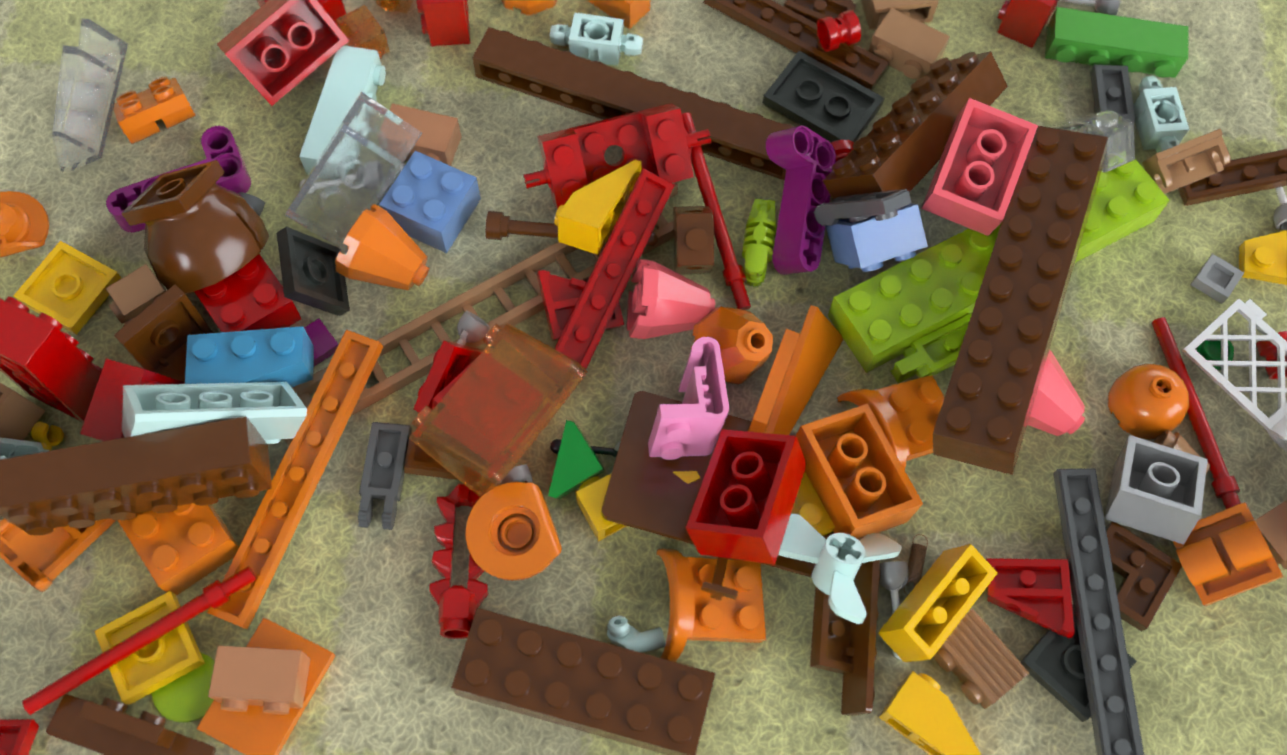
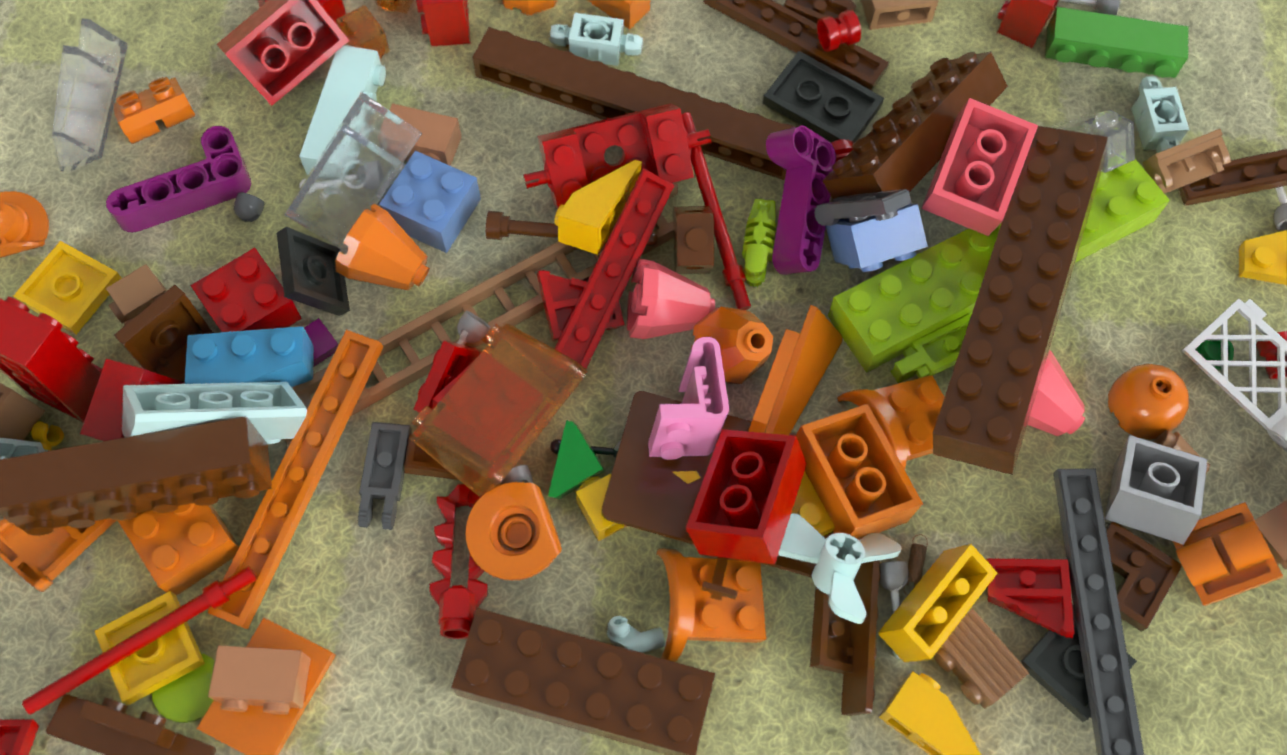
(196, 227): reddish brown plate -> none
(908, 44): medium nougat brick -> none
(1112, 90): dark grey hinge -> none
(1217, 278): light grey plate -> none
(1223, 484): red bar -> none

